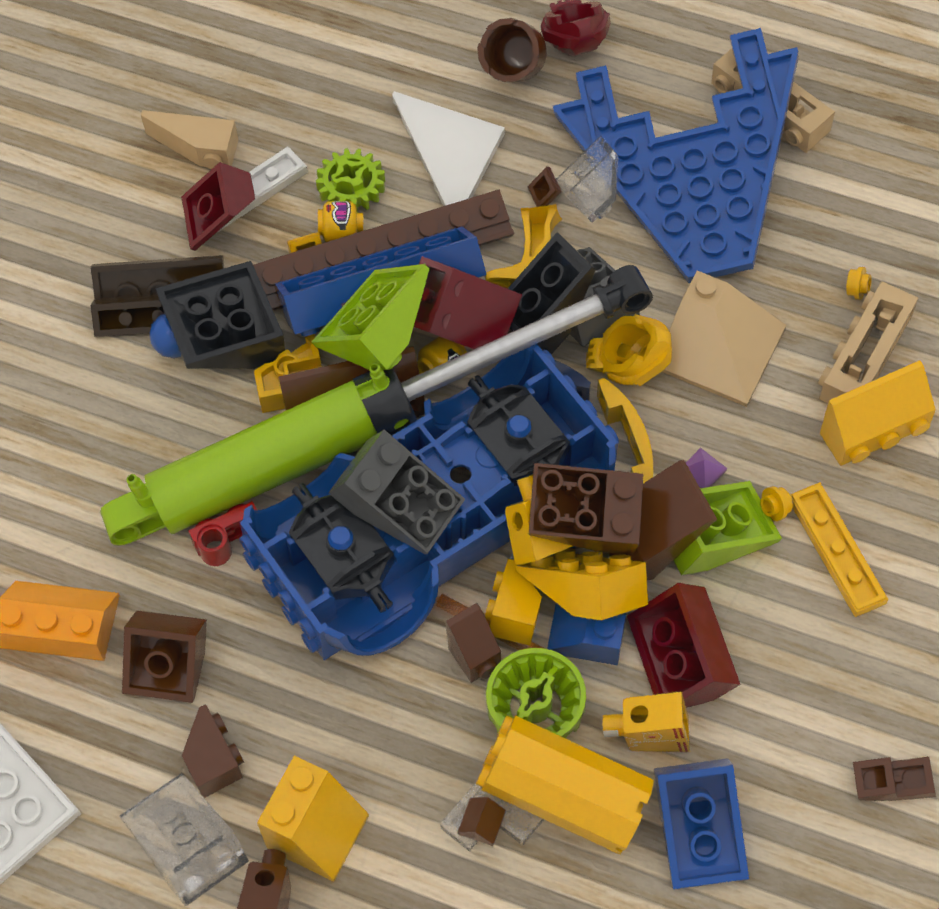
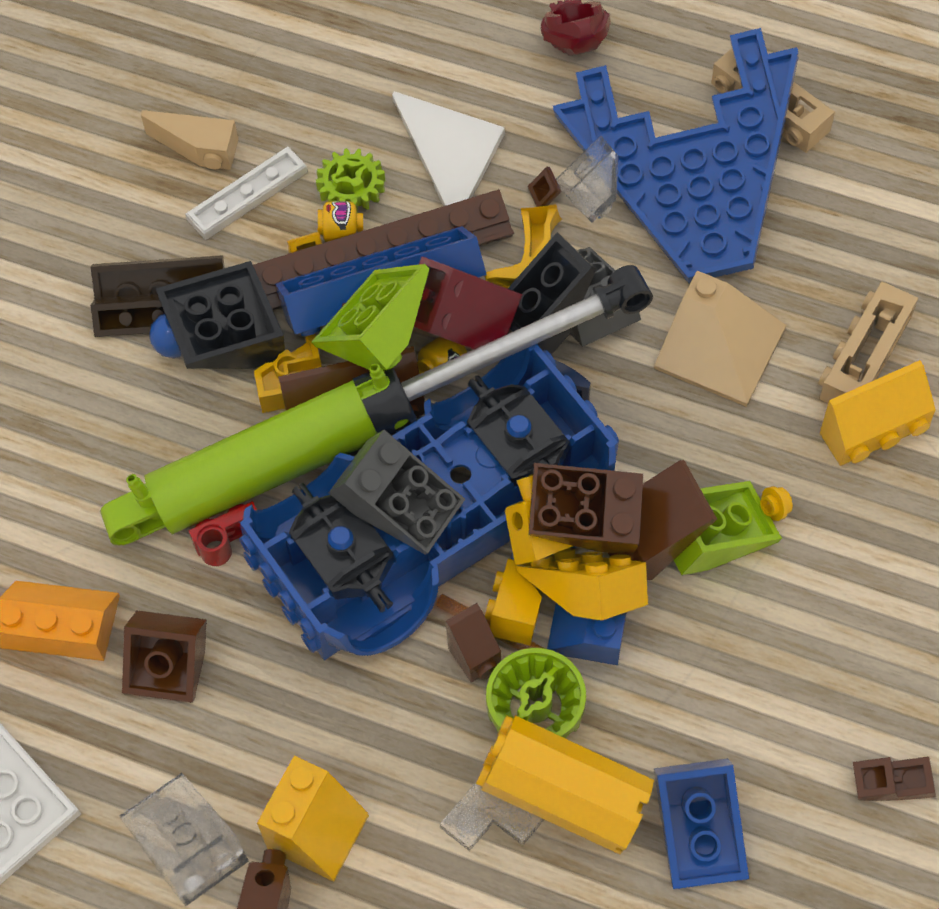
(208, 755): reddish brown slope -> none
(215, 202): dark red slope -> none
(482, 820): reddish brown slope -> none
(512, 50): reddish brown cylinder -> none
(618, 408): yellow slope -> none
(641, 356): yellow helmet -> none
(651, 723): yellow torso -> none
(683, 645): dark red slope -> none
(705, 468): medium lavender slope -> none
(838, 550): yellow tile -> none
(858, 283): yellow plate -> none

